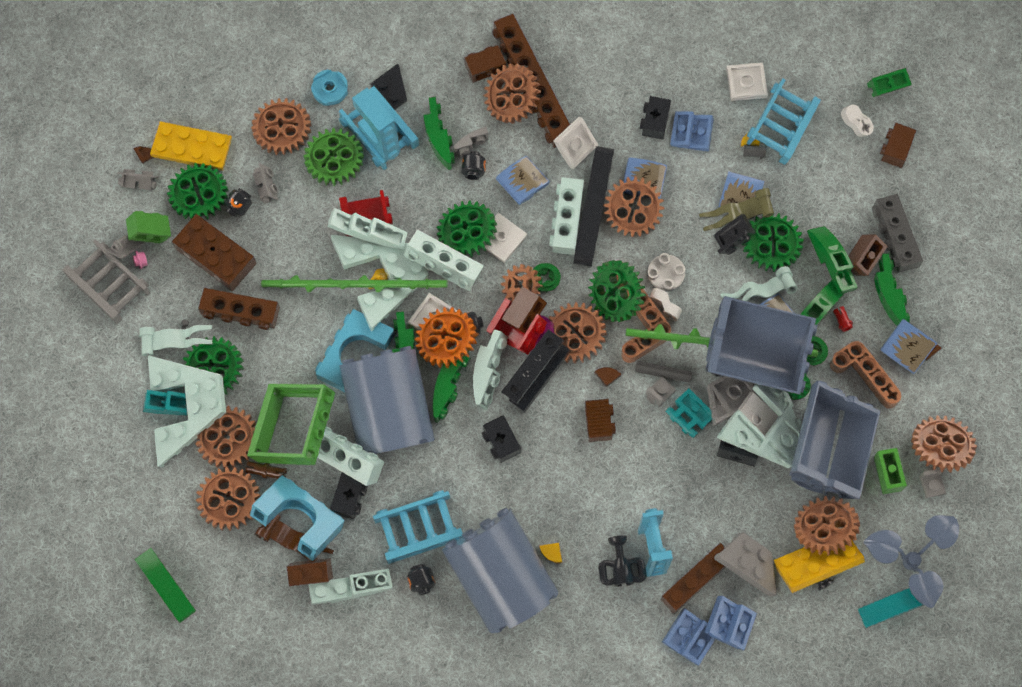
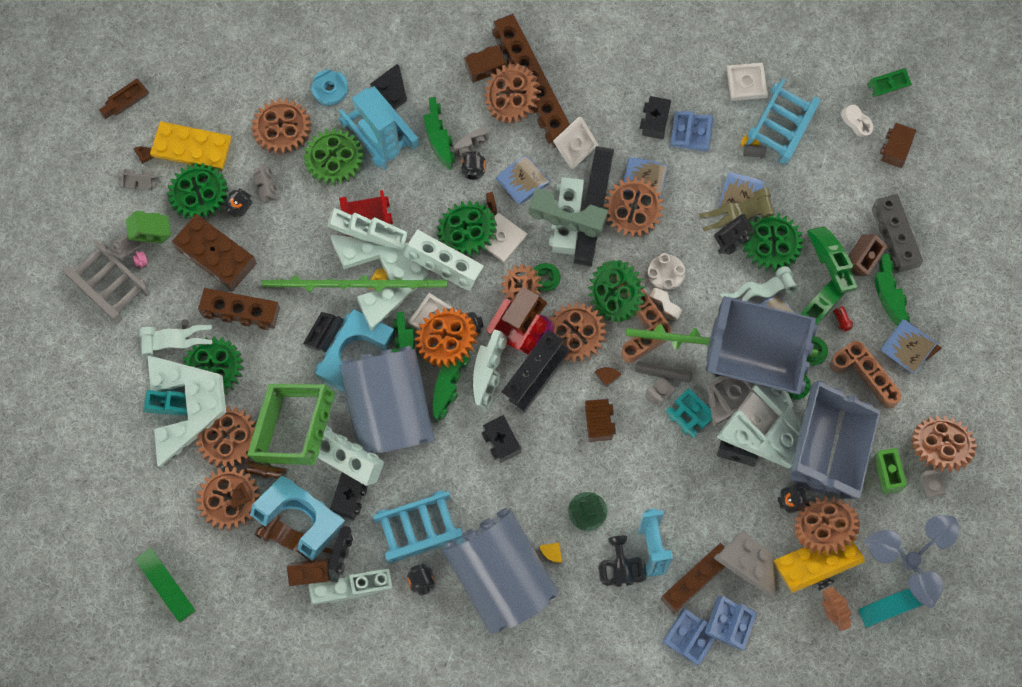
(124, 99): none -> reddish brown hinge
(240, 496): none -> reddish brown tile
(323, 331): none -> black plate
(340, 552): none -> black hinge
(491, 202): none -> reddish brown tile
(587, 511): none -> clear green tile
(588, 221): none -> sand green arch
(792, 499): none -> black head
(836, 608): none -> nougat gear

